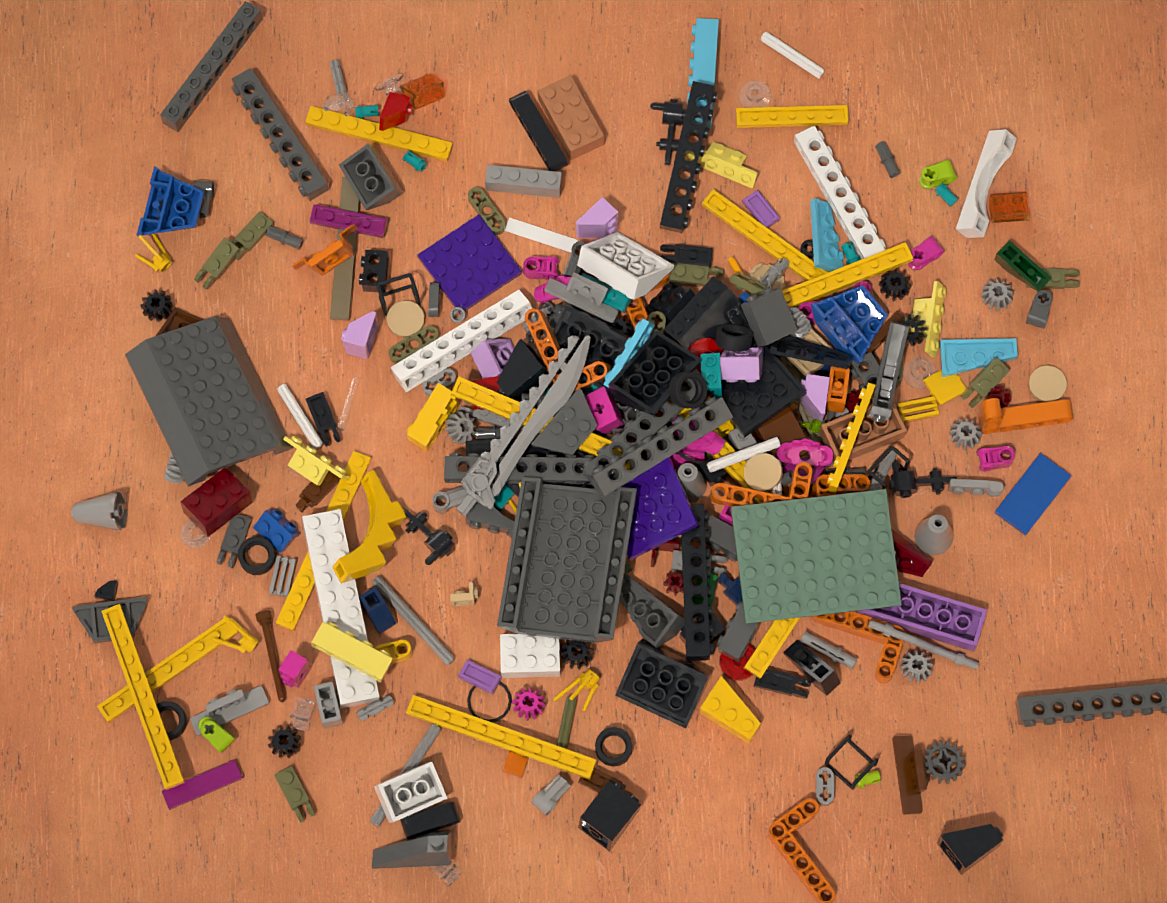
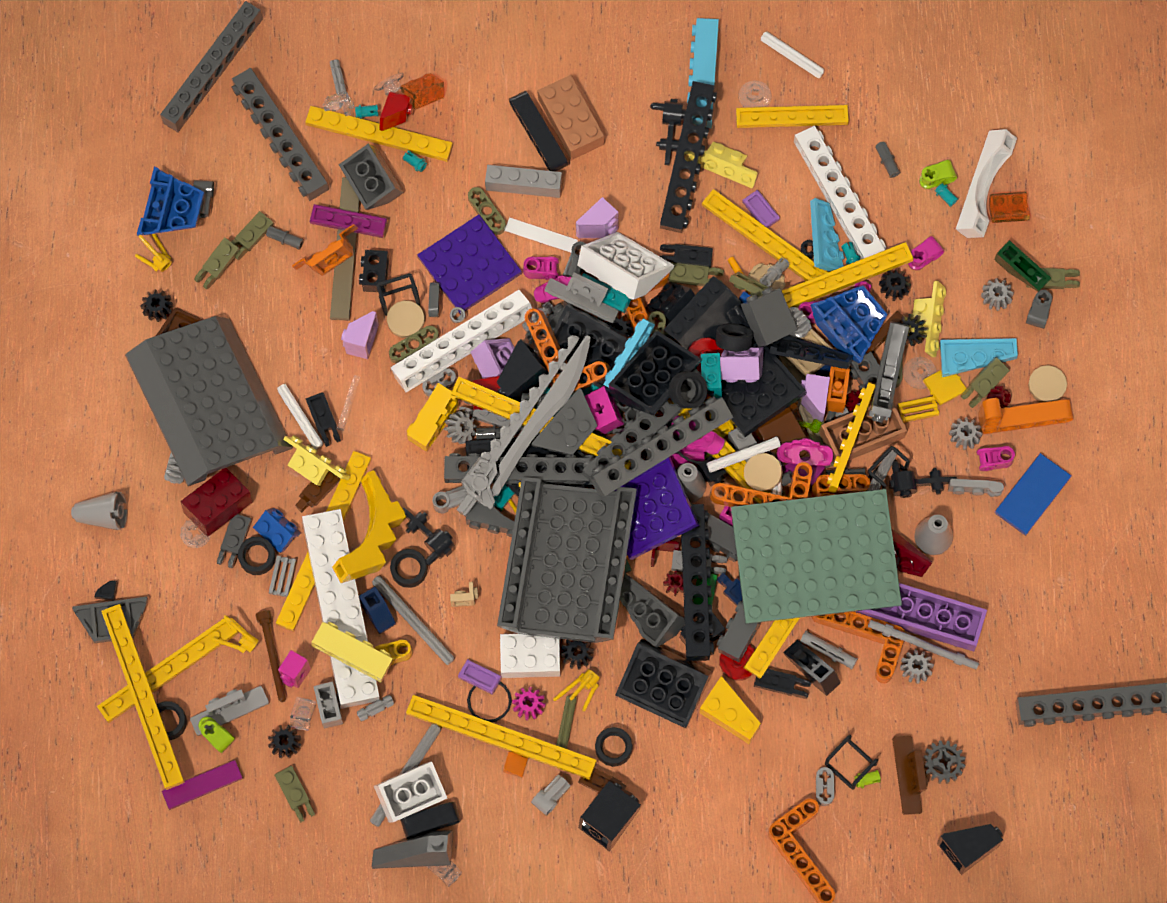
(408, 553): none -> black tyre

